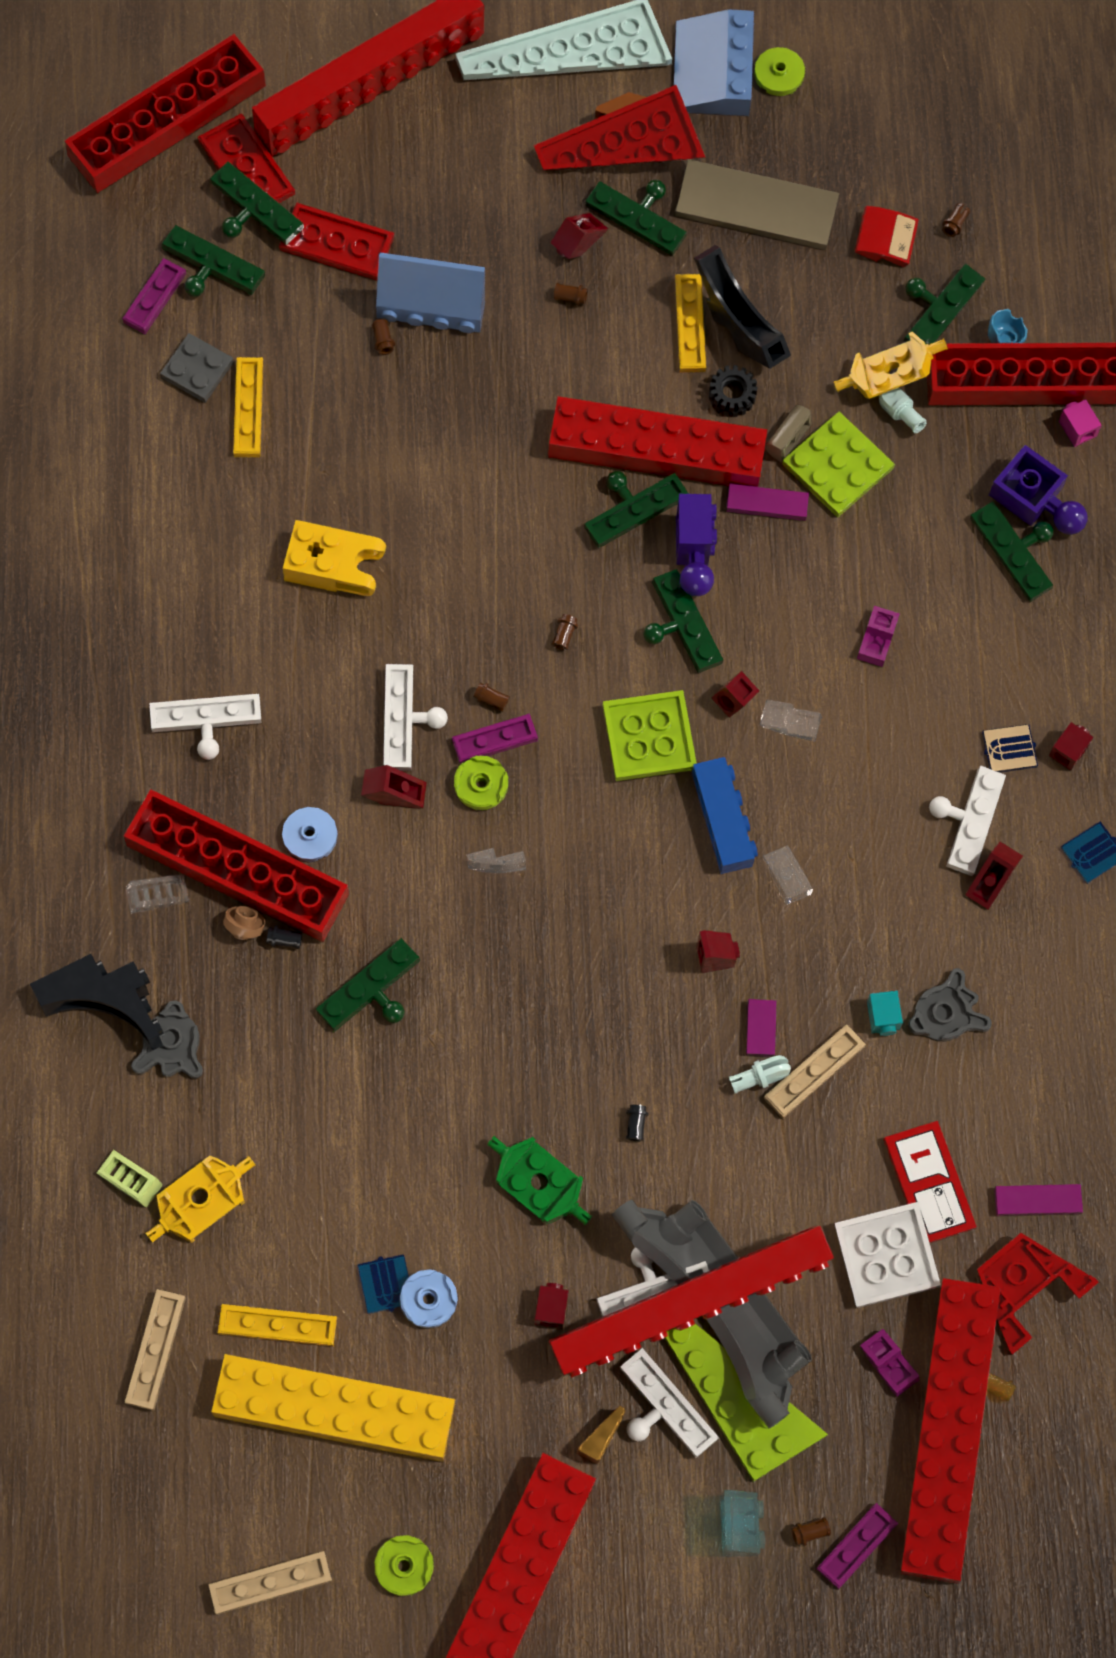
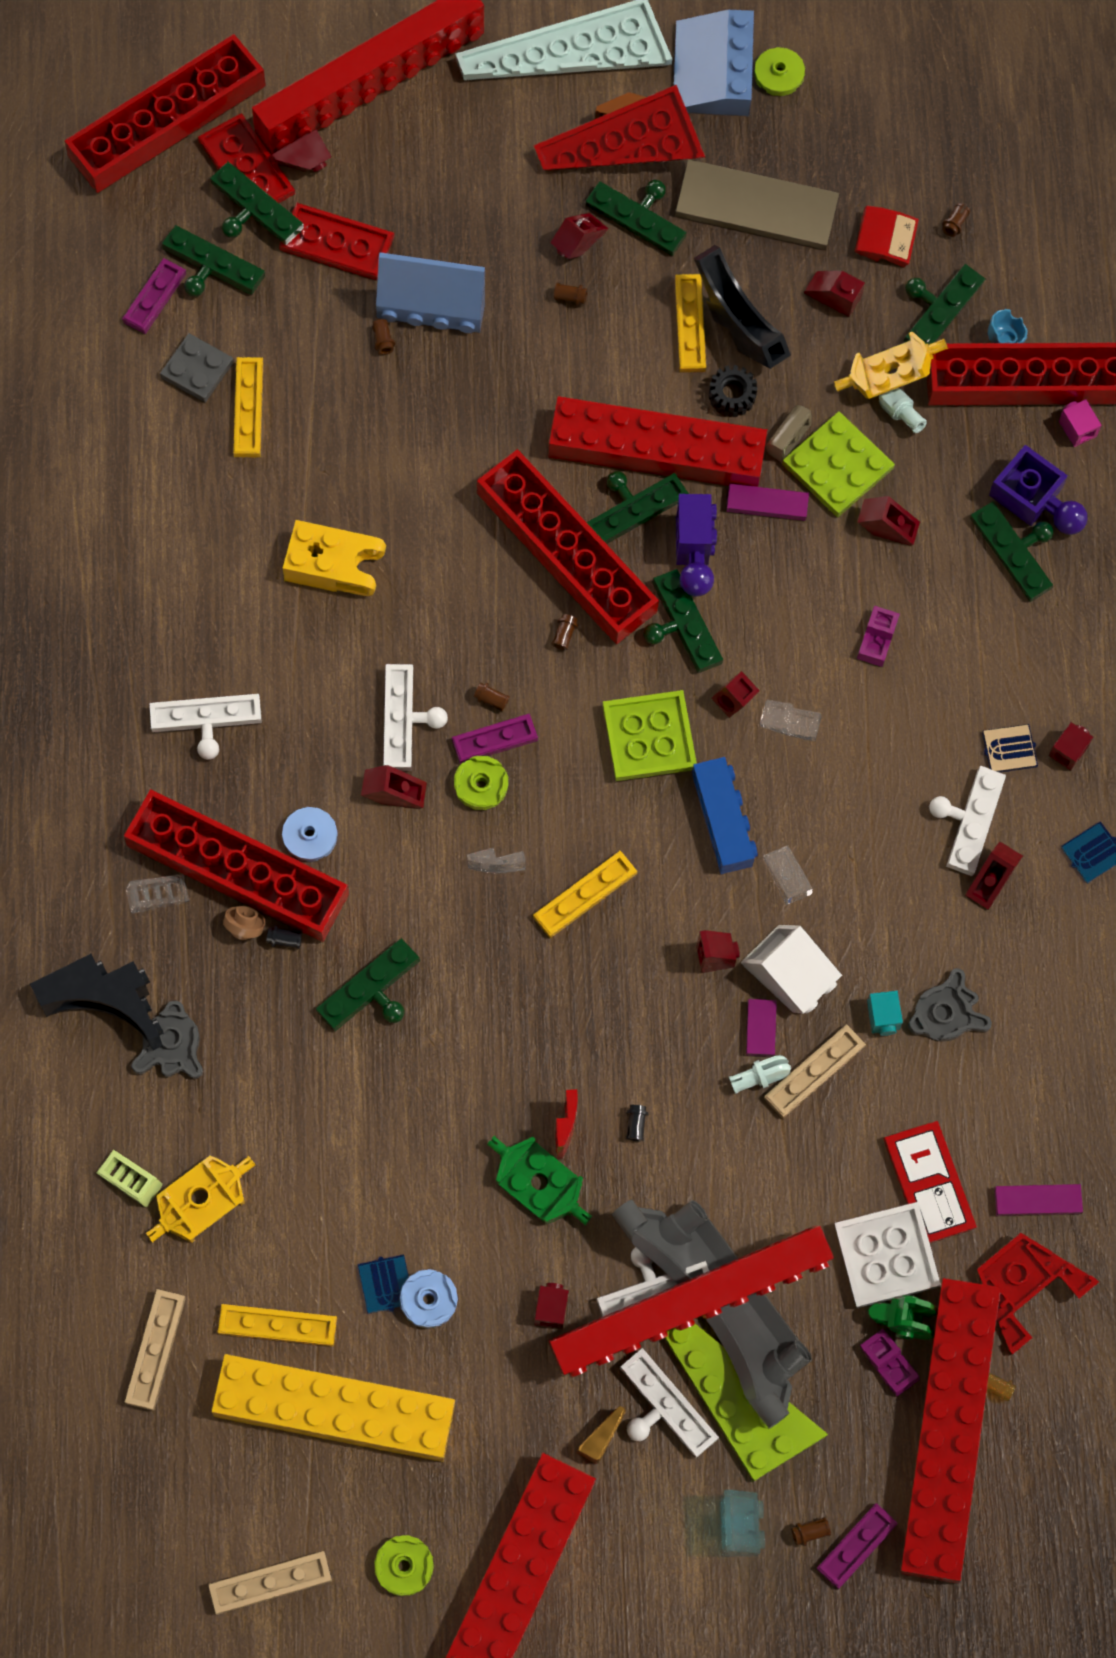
(303, 154): none -> dark red slope
(565, 1126): none -> red slope
(567, 546): none -> red brick
(585, 894): none -> yellow tile
(792, 968): none -> white slope
(836, 290): none -> dark red slope
(888, 520): none -> dark red slope
(905, 1317): none -> green hinge

